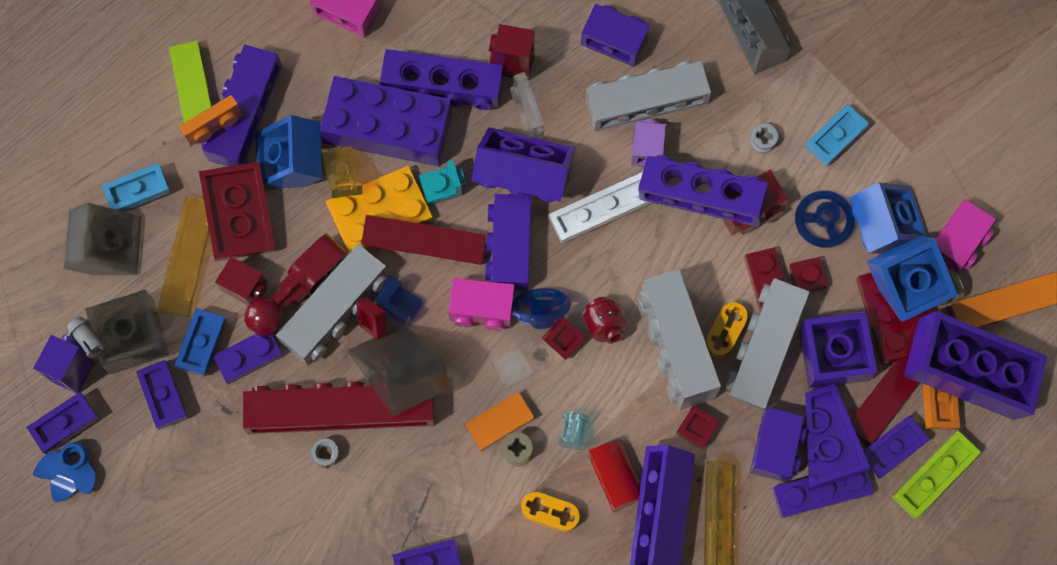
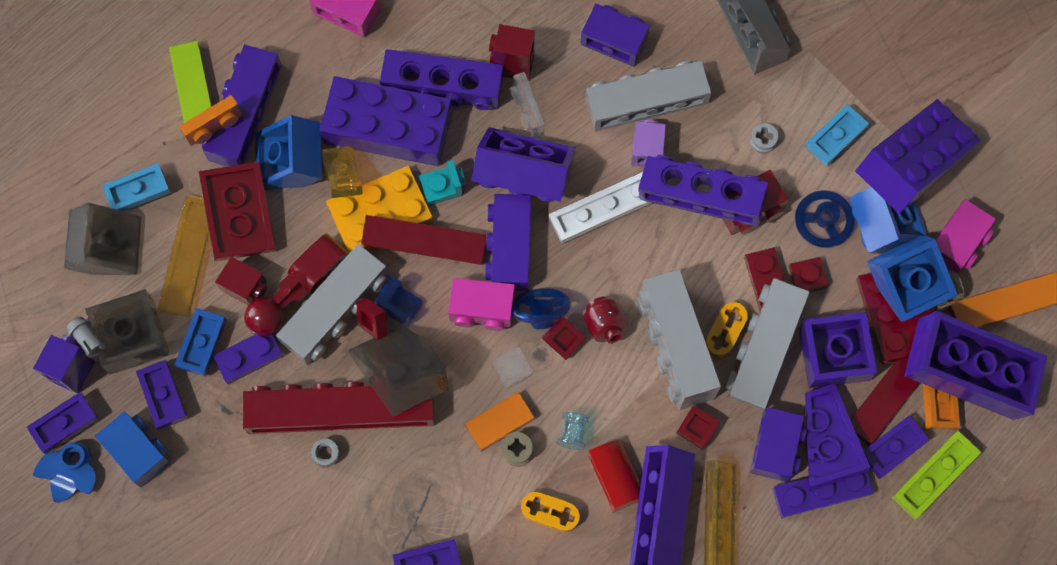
(133, 449): none -> blue brick
(917, 155): none -> dark purple brick

